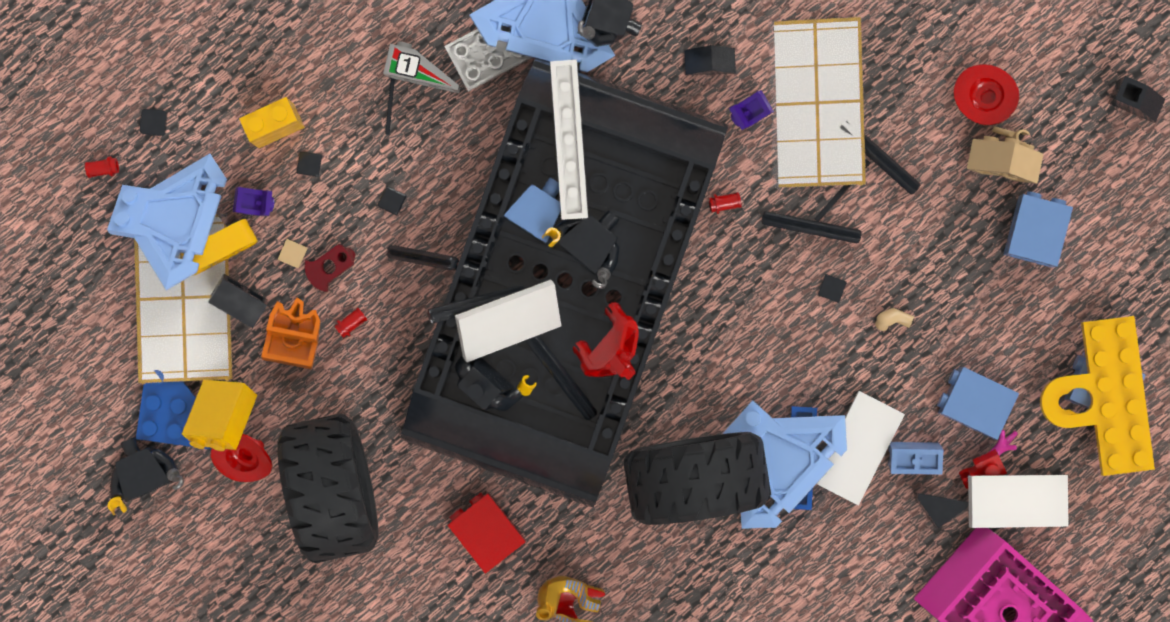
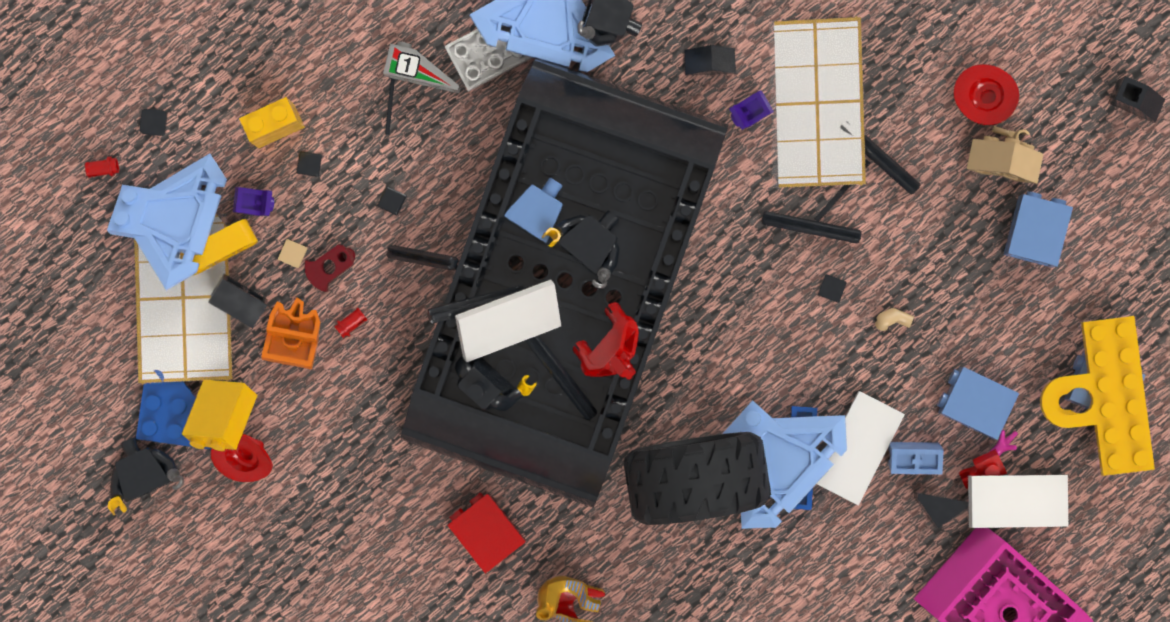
(327, 488): black tyre -> none
(569, 139): white plate -> none
(724, 202): red pin -> none

